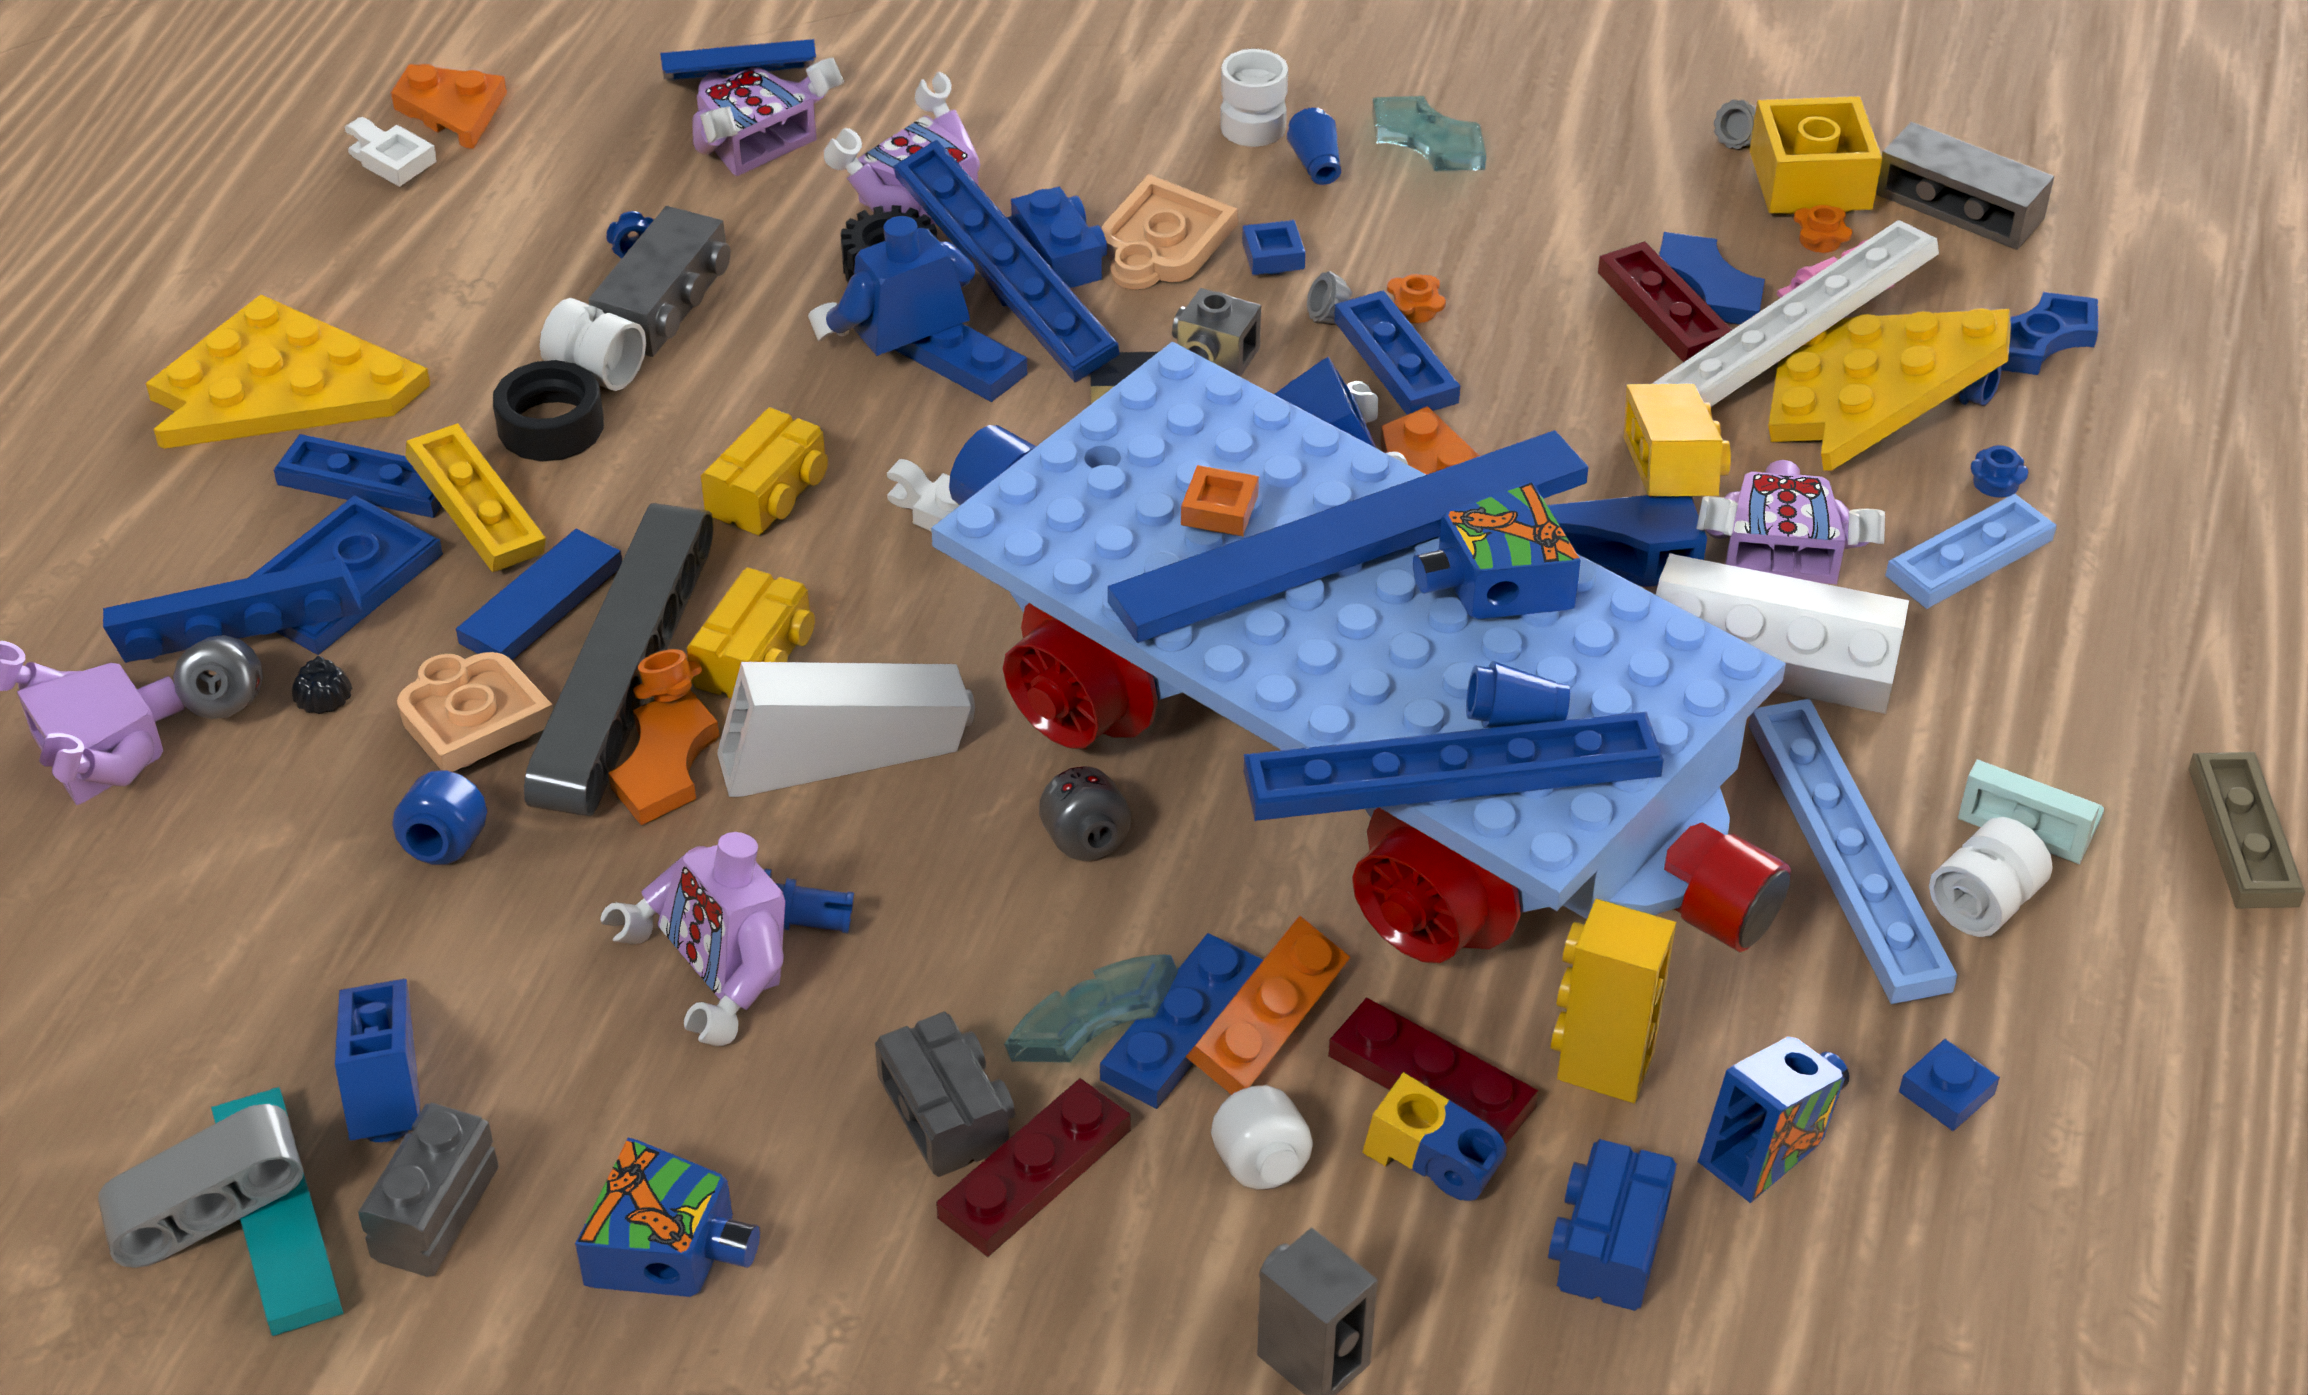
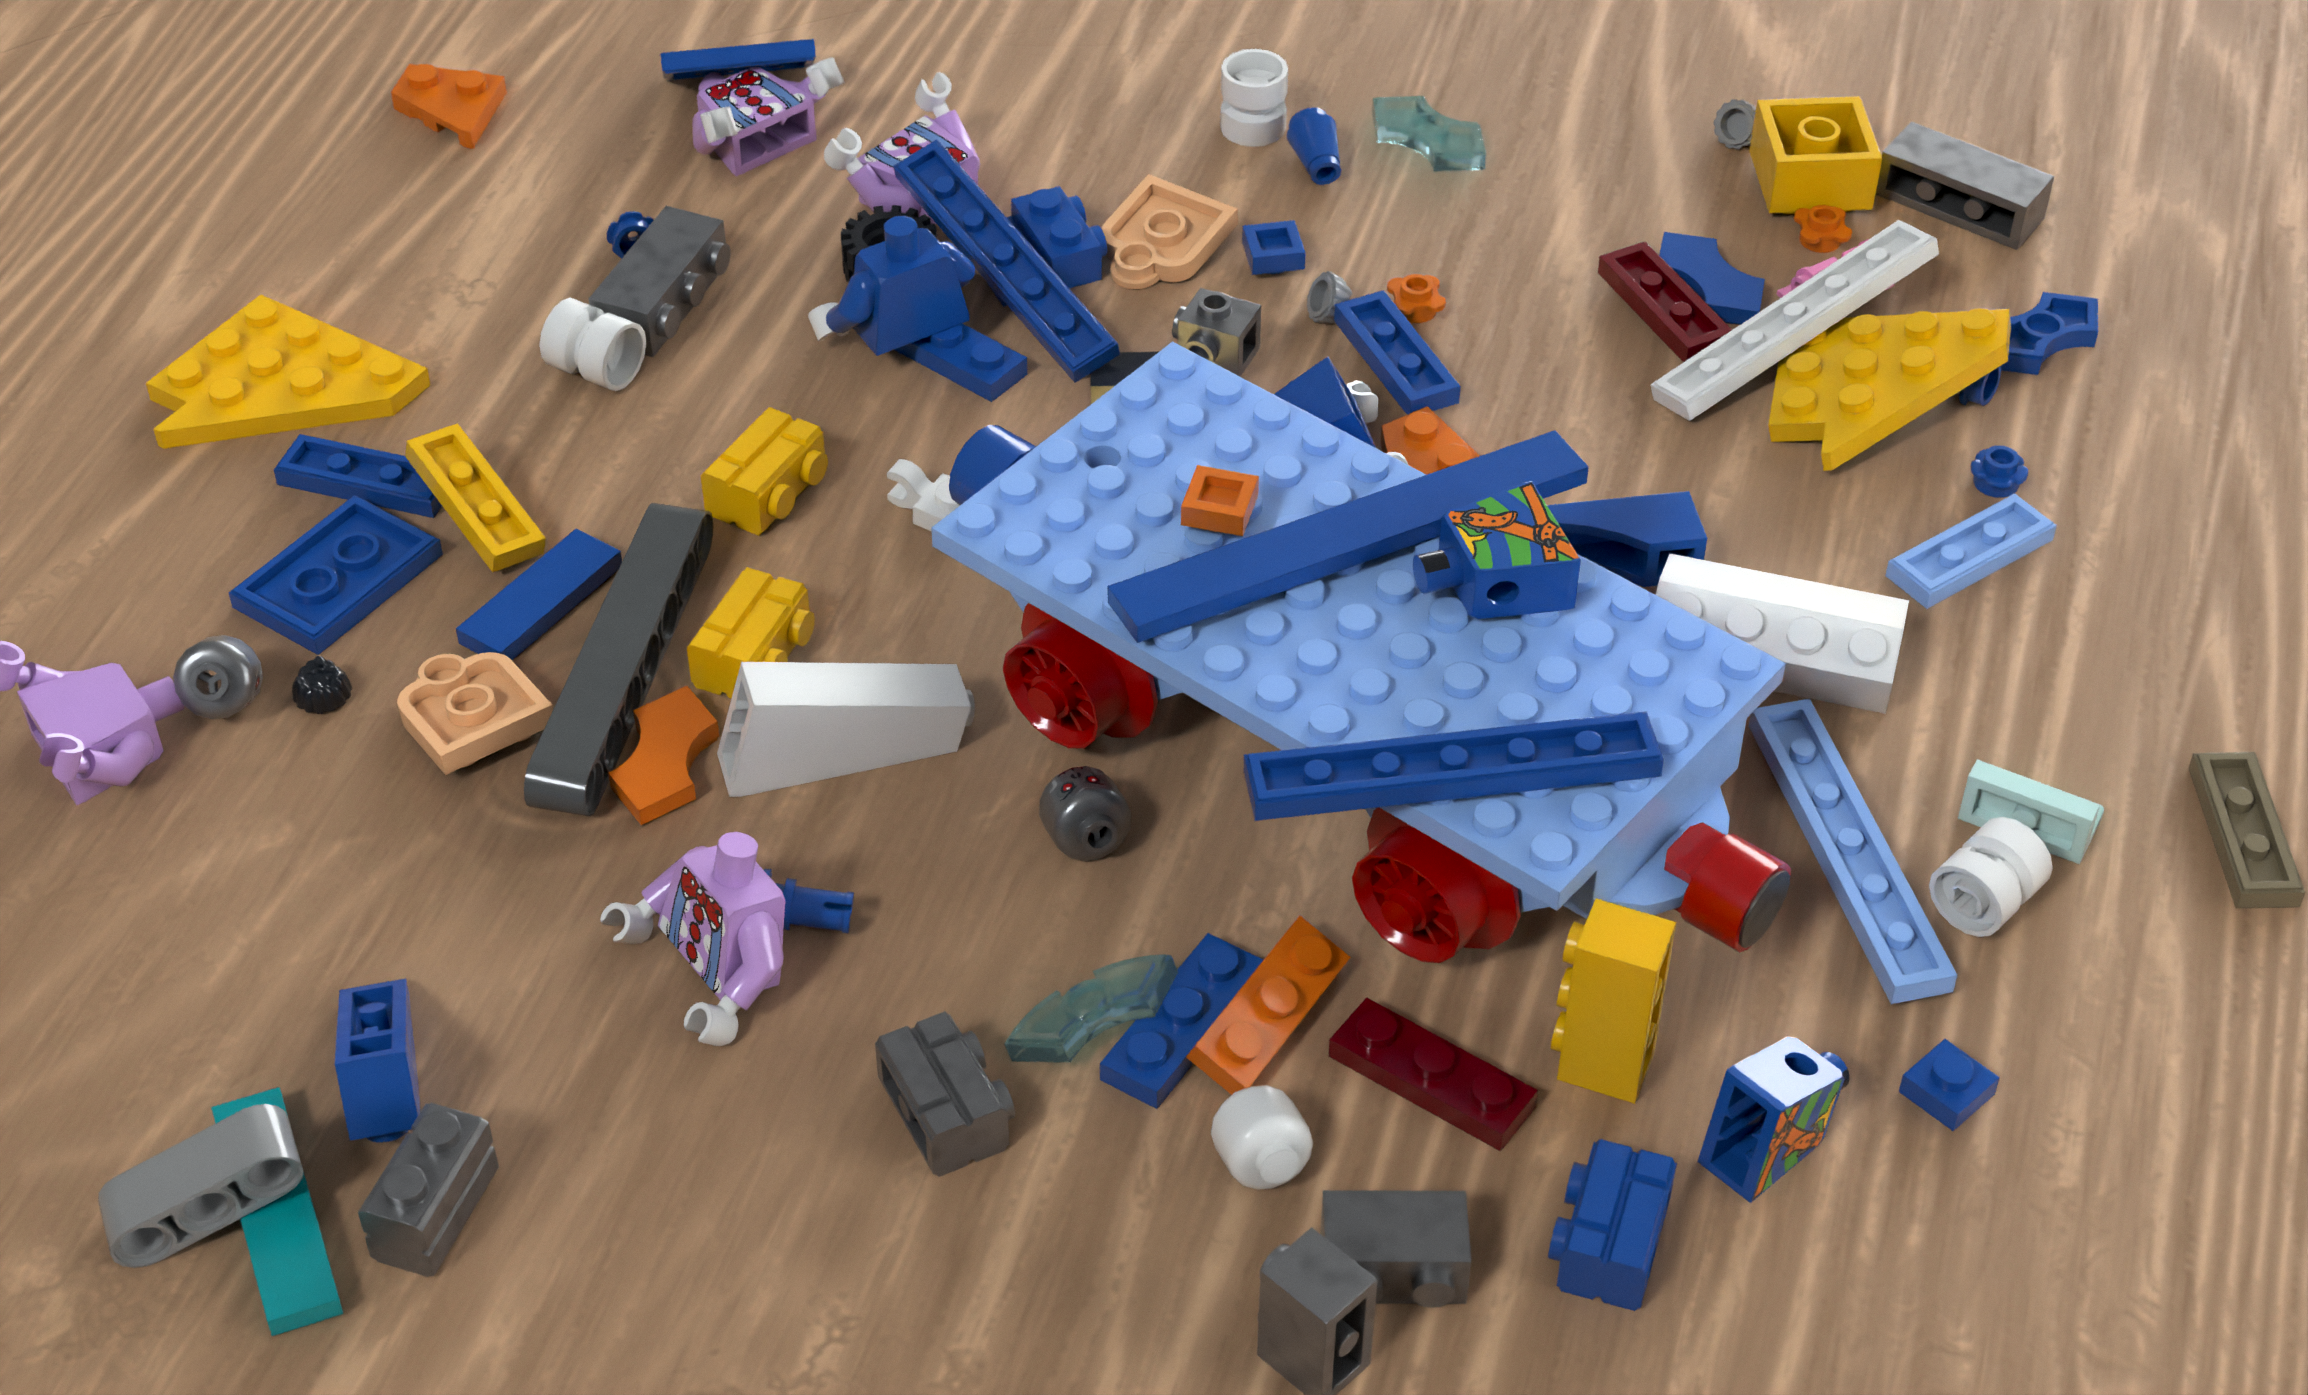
(232, 609): blue plate -> none
(390, 154): white plate -> none
(439, 817): blue head -> none
(548, 437): black tyre -> none
(661, 1226): torso -> none
(666, 675): orange plate -> none
(1033, 1167): dark red plate -> none
(1405, 1240): none -> flat silver brick
(1434, 1139): leg -> none
(1514, 697): blue cone -> none
(1674, 440): yellow brick -> none
(1788, 524): torso -> none

